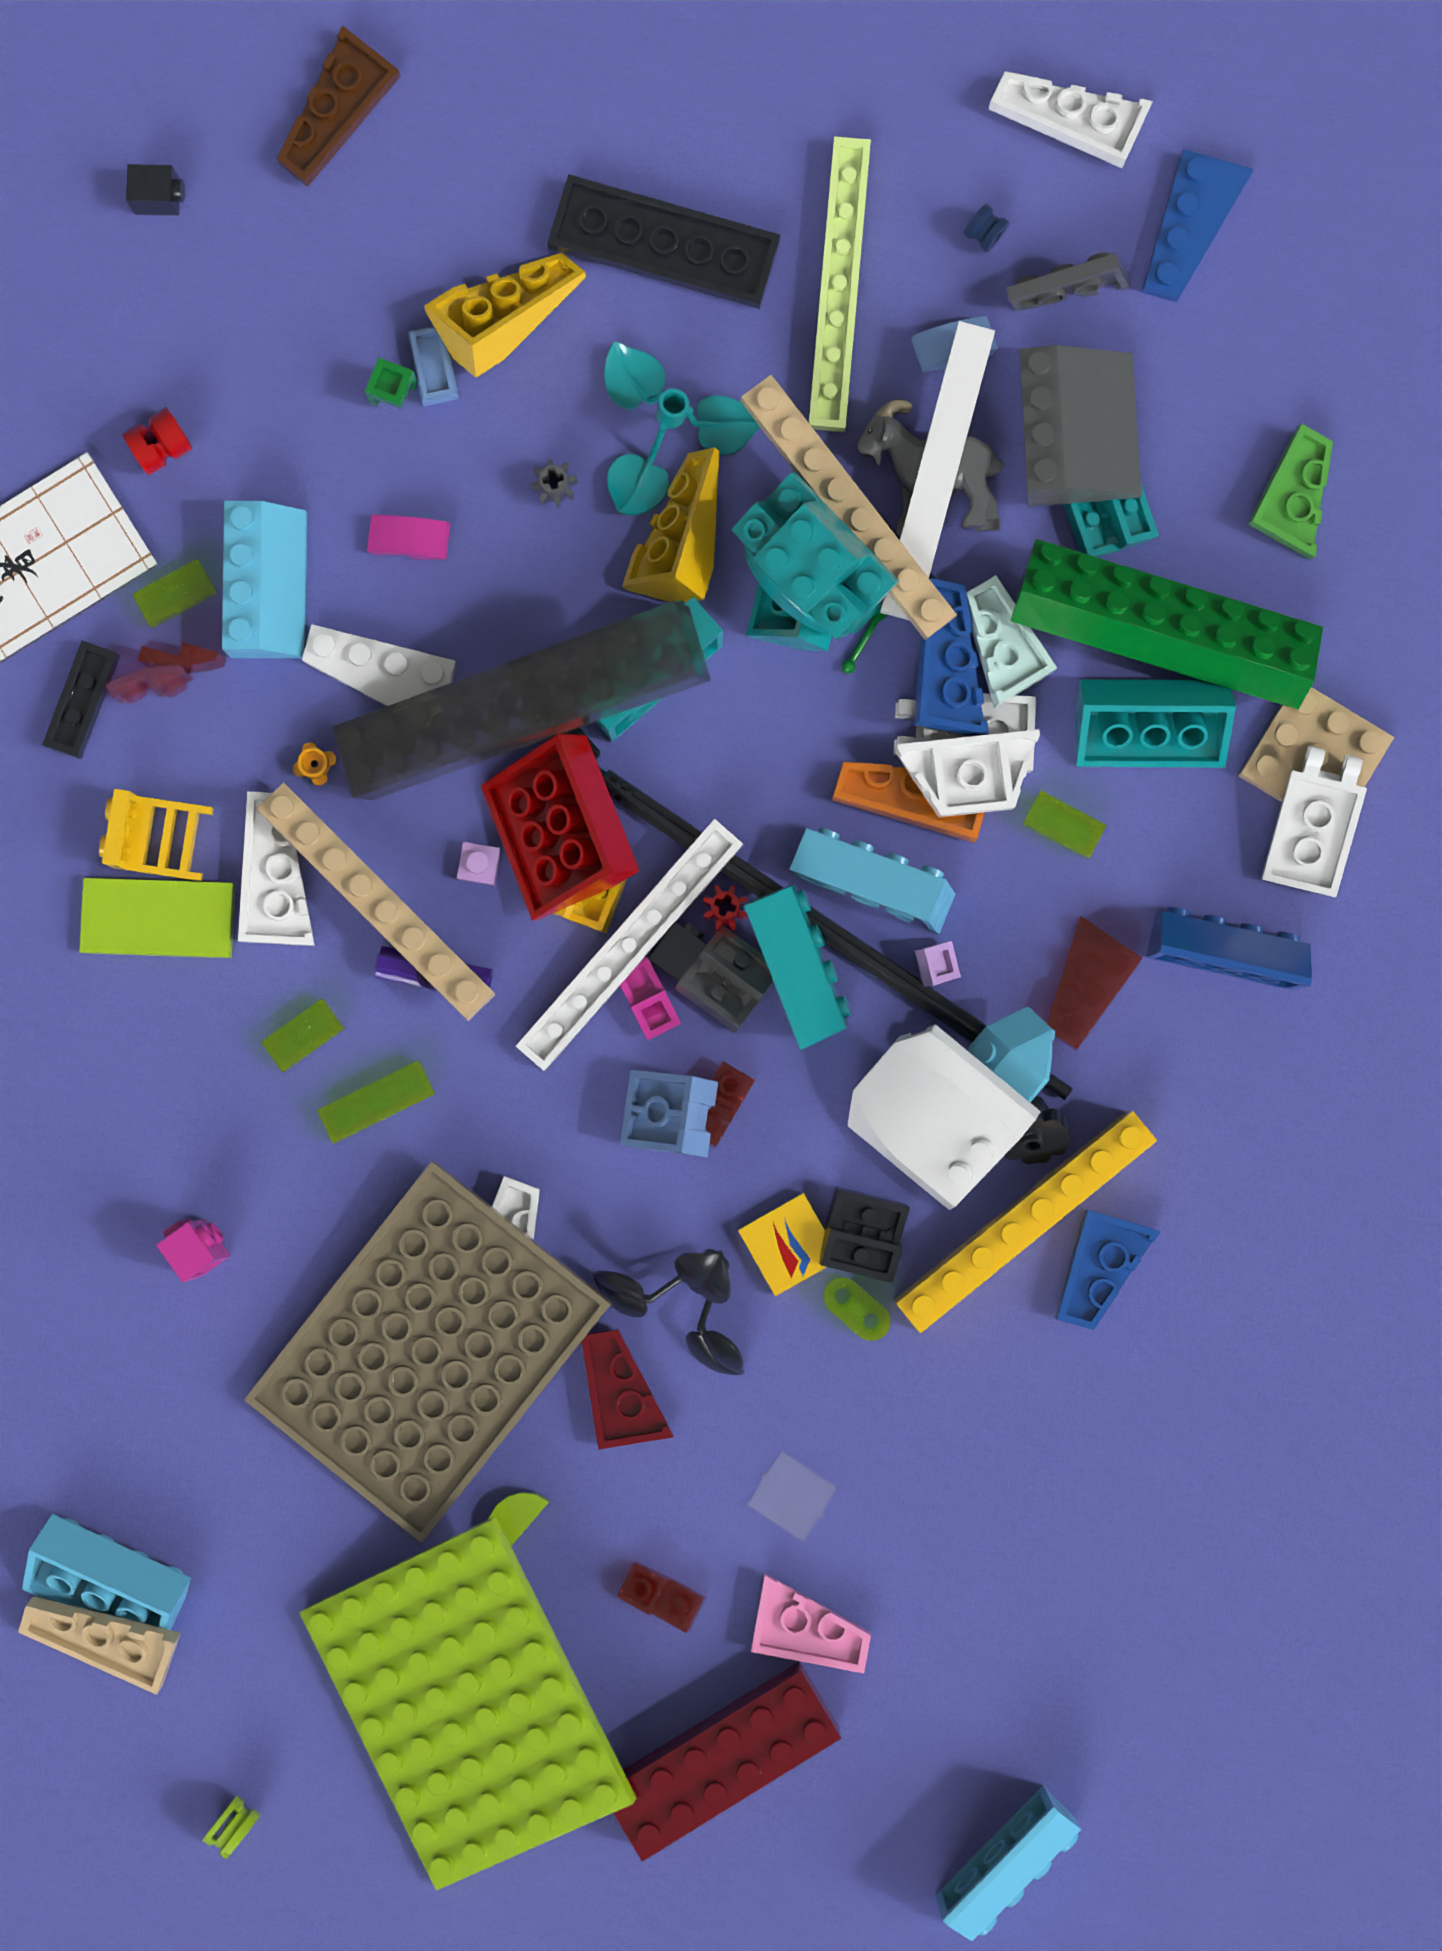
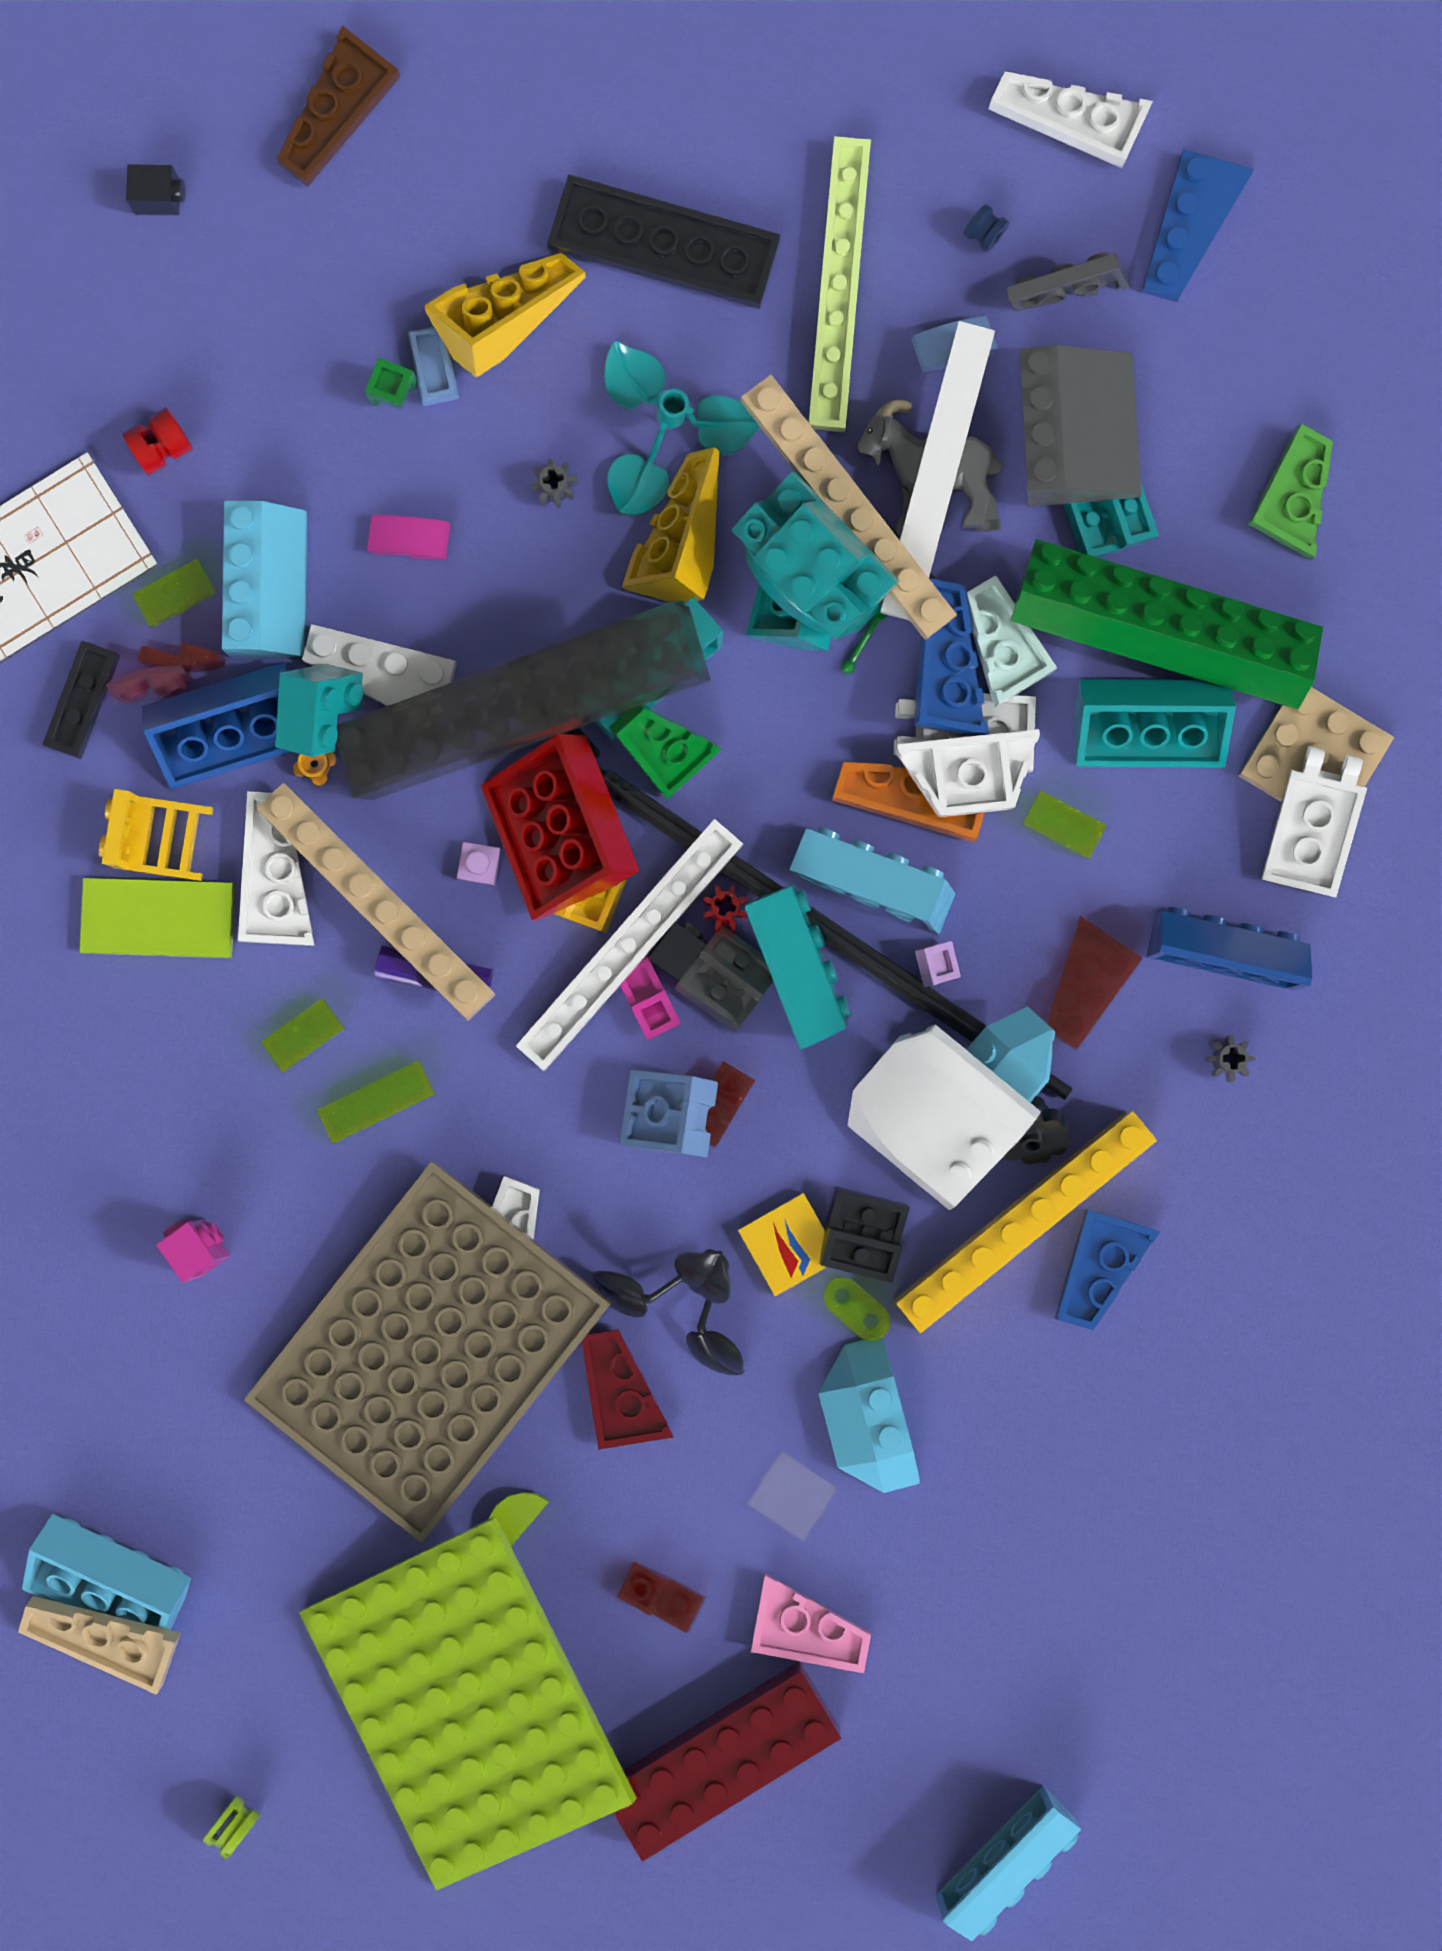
(215, 727): none -> blue slope
(310, 706): none -> teal brick
(663, 747): none -> green wing
(868, 1418): none -> medium azure wedge
(1235, 1050): none -> dark grey gear

